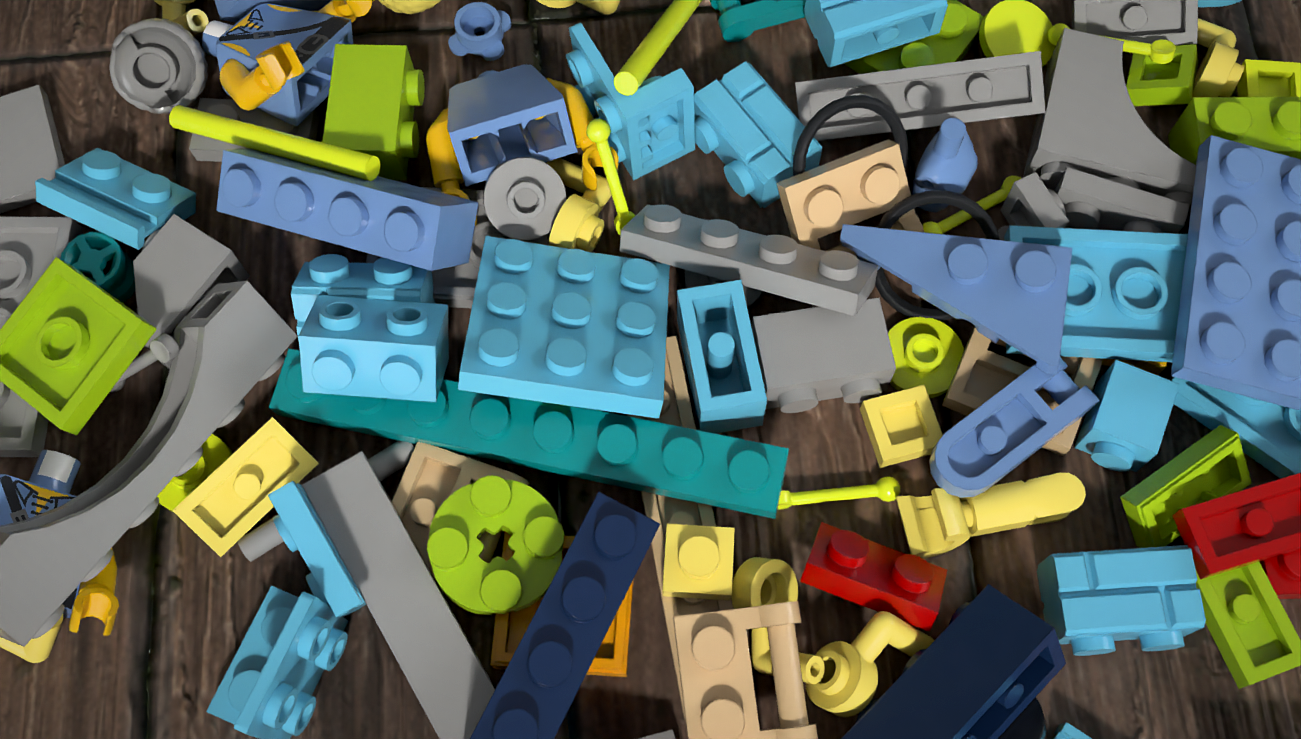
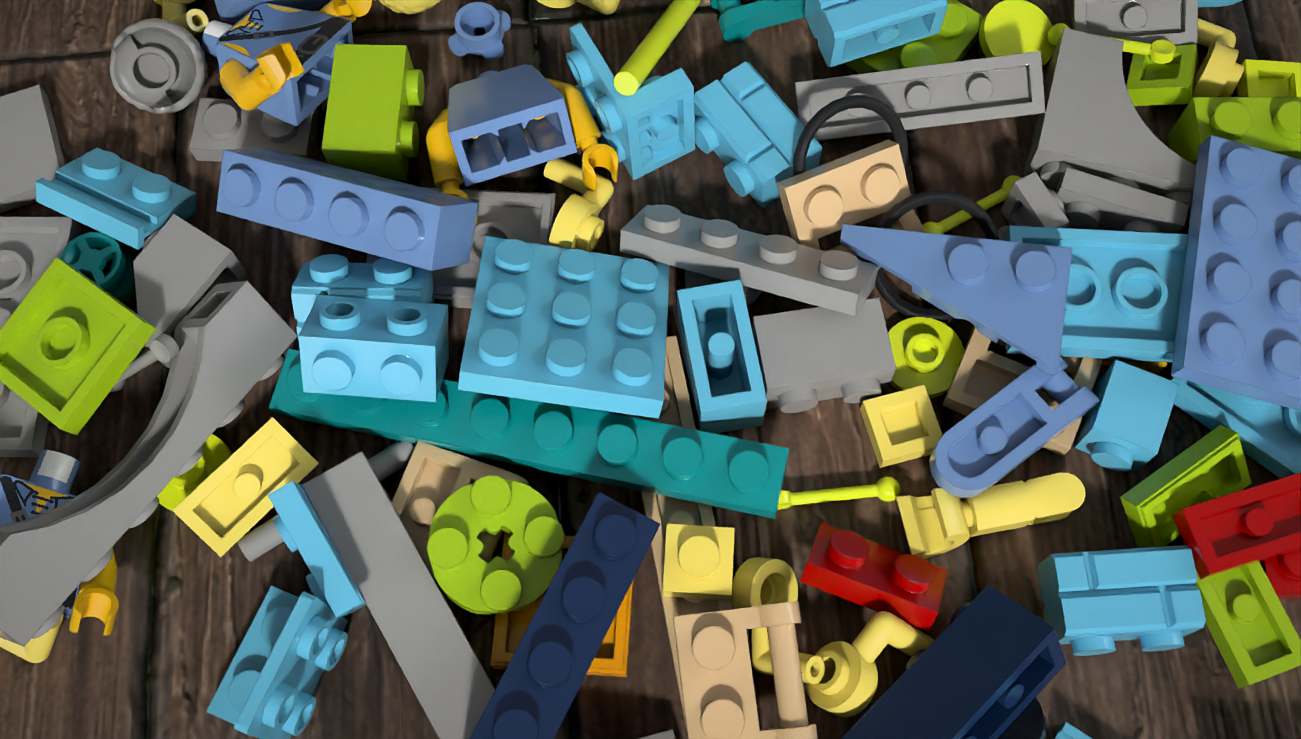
(275, 142): neon yellow bar -> none
(523, 198): light grey piece -> none
(599, 132): neon yellow hinge -> none
(946, 163): medium blue piece -> none

